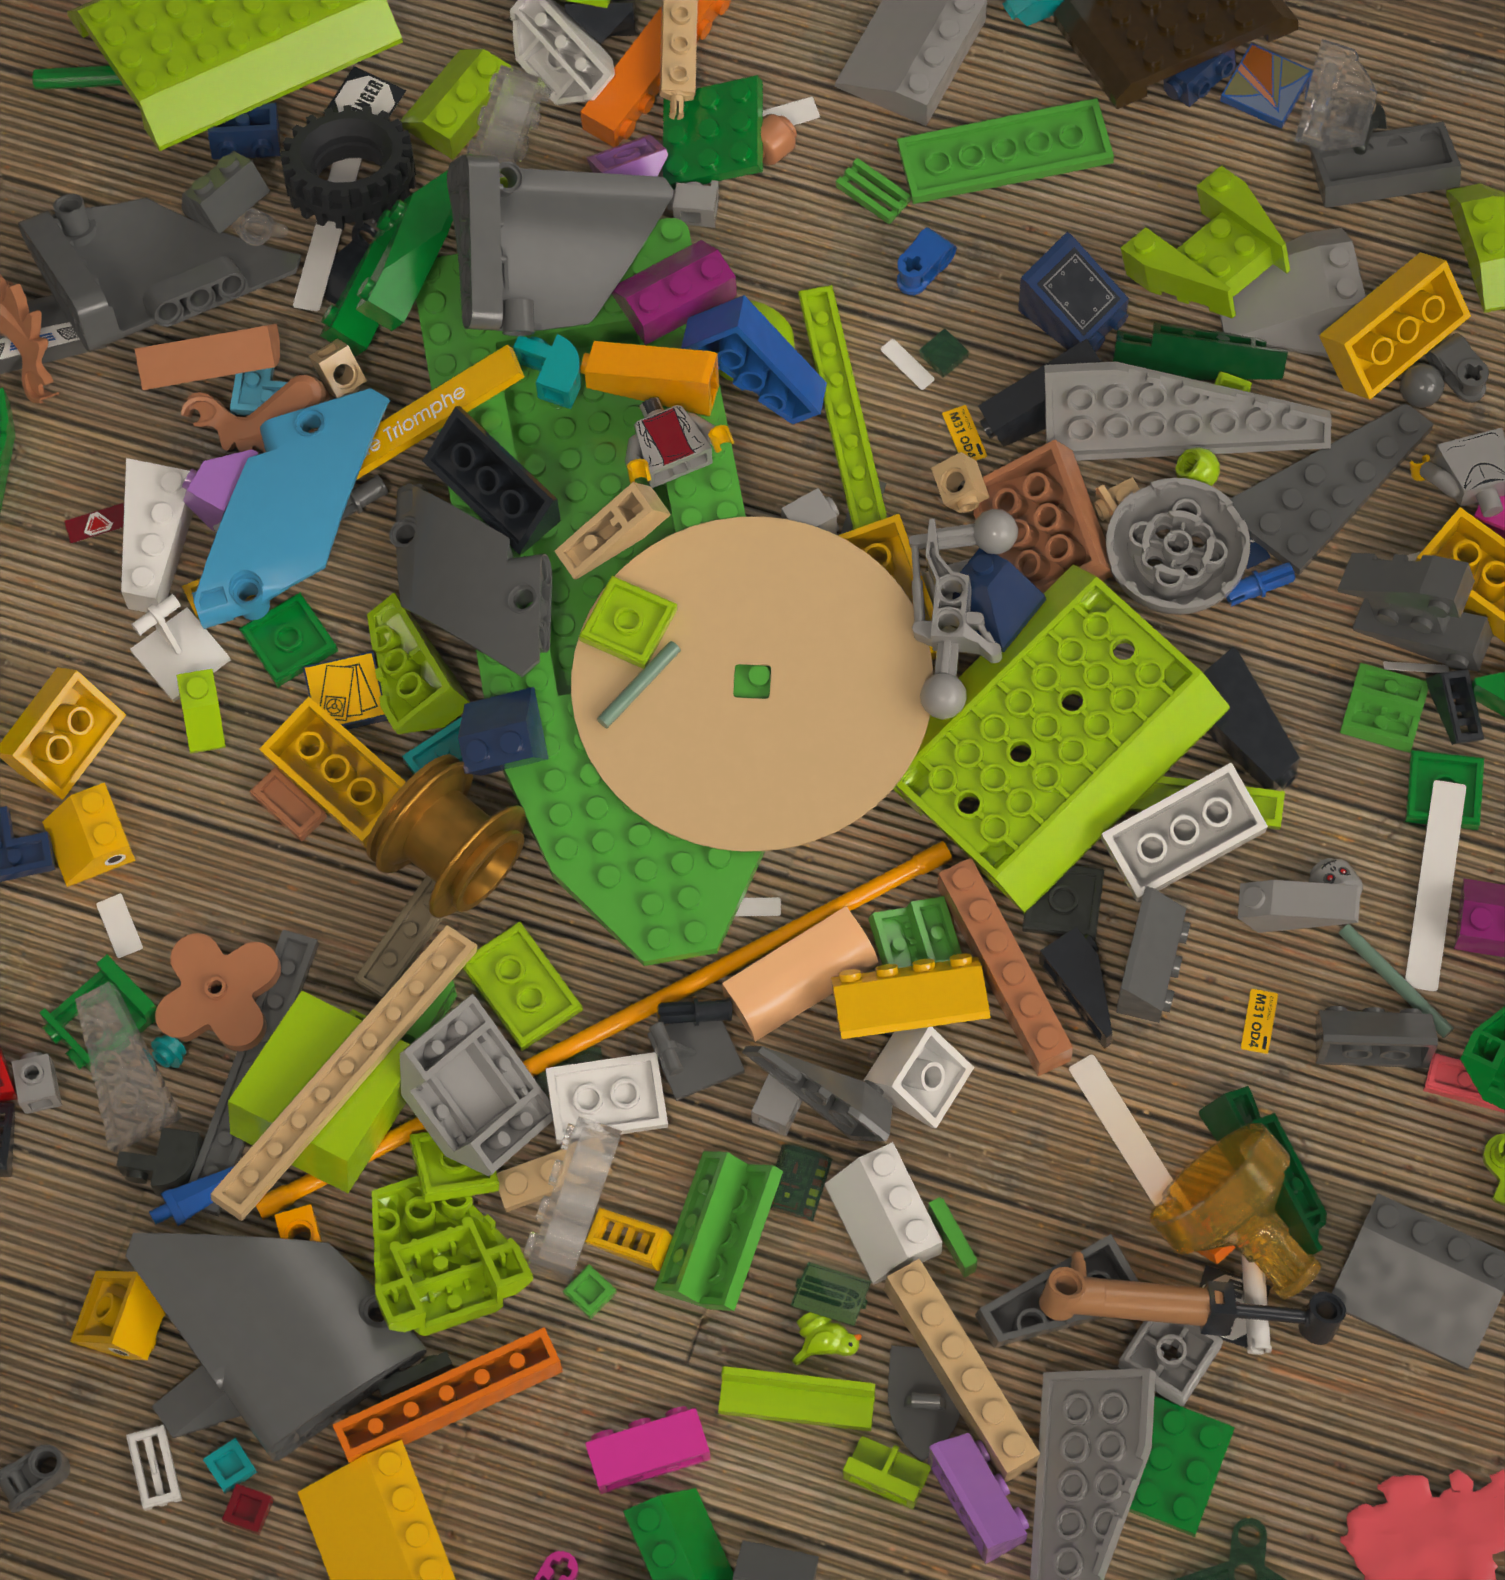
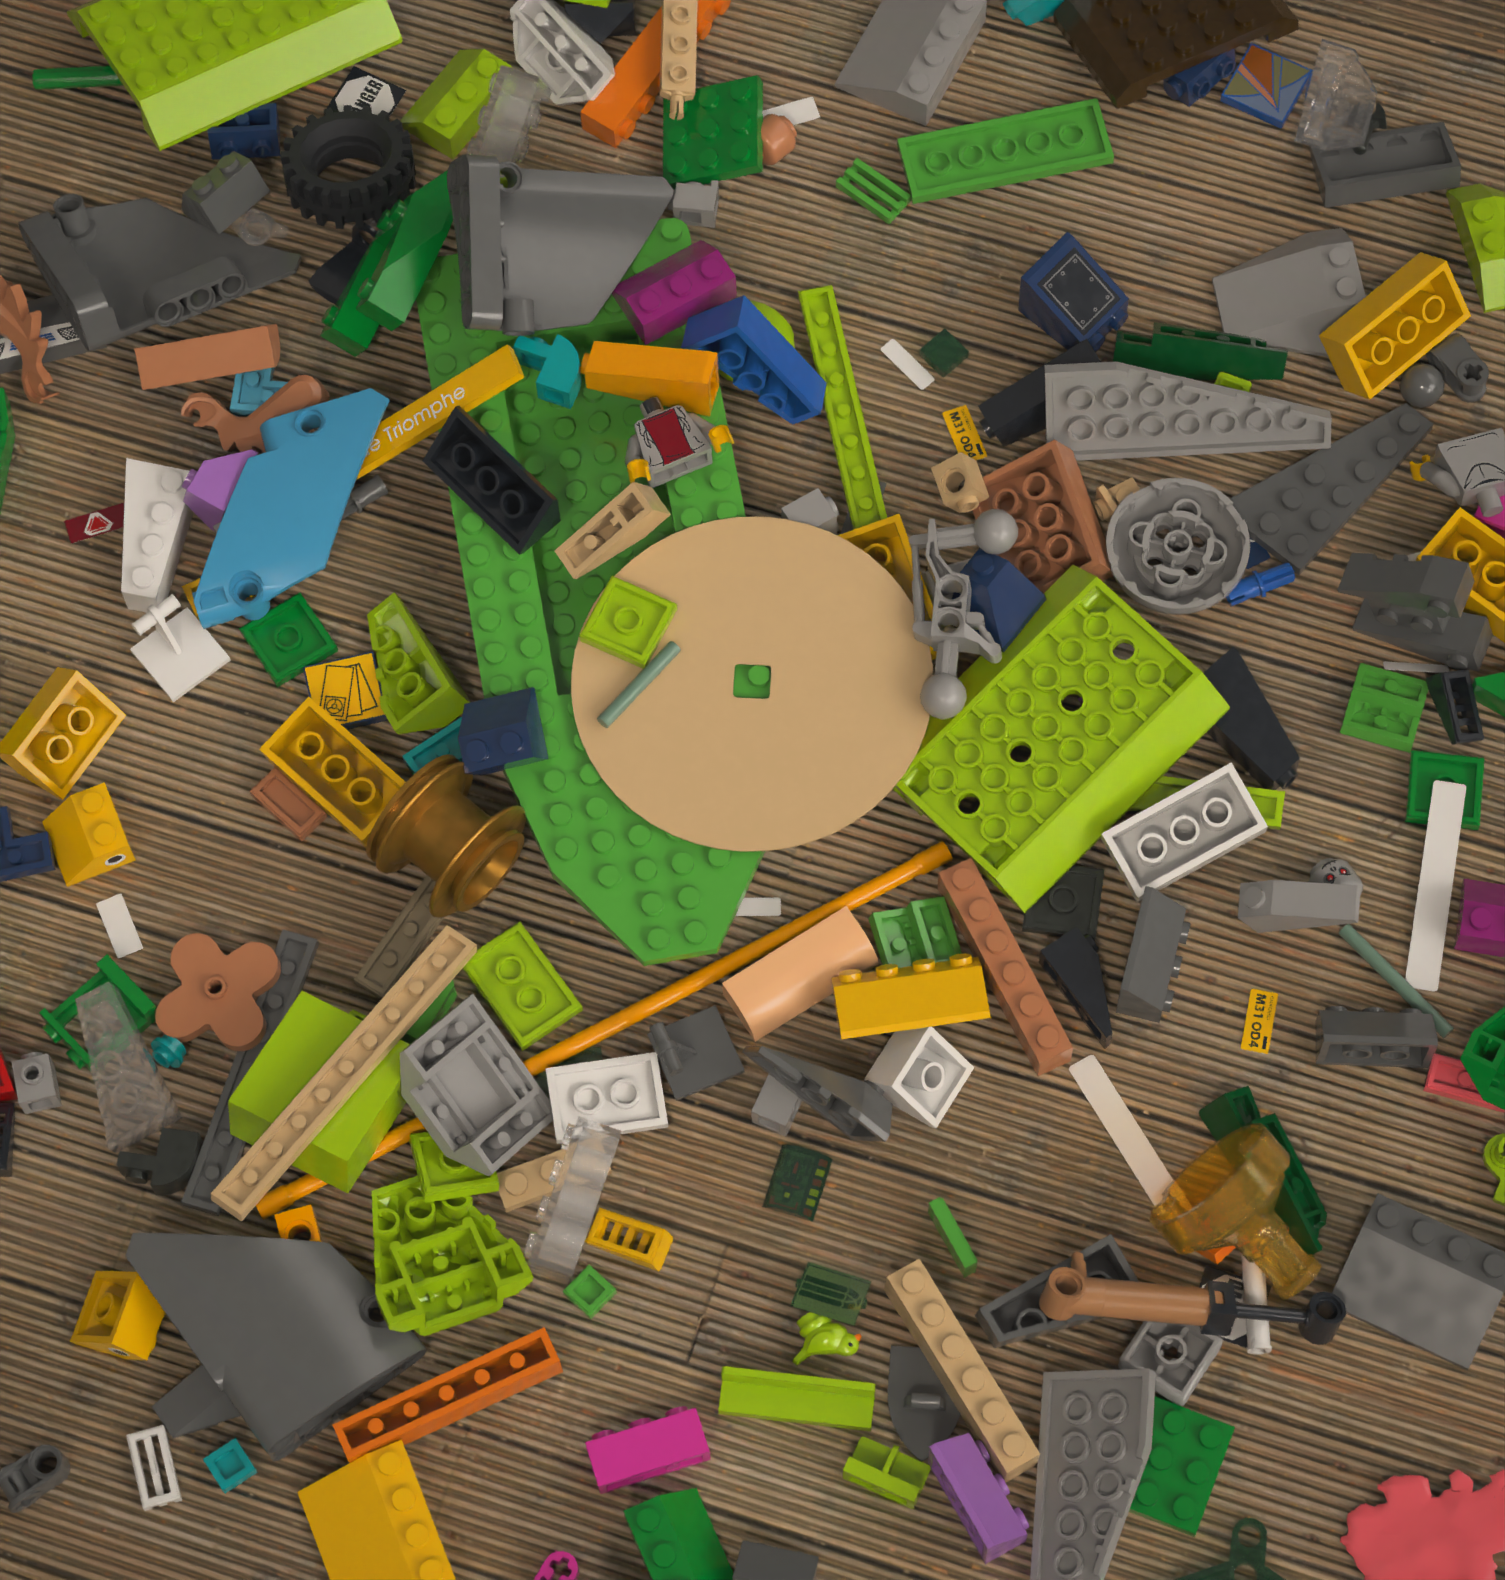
(187, 1199): blue bar -> none
(200, 711): lime slope -> none
(247, 1509): dark red plate -> none
(323, 247): white sticker -> none
(328, 359): tan brick -> none
(404, 1380): pearl dark grey plate -> none
(468, 581): dark grey panel -> none
(638, 157): medium lavender slope -> none
(695, 1011): black axle -> none
(718, 1231): bright green slope -> none
(883, 1213): white slope -> none
(923, 261): blue piece -> none
(1198, 465): lime piece -> none
(1216, 259): lime wedge -> none

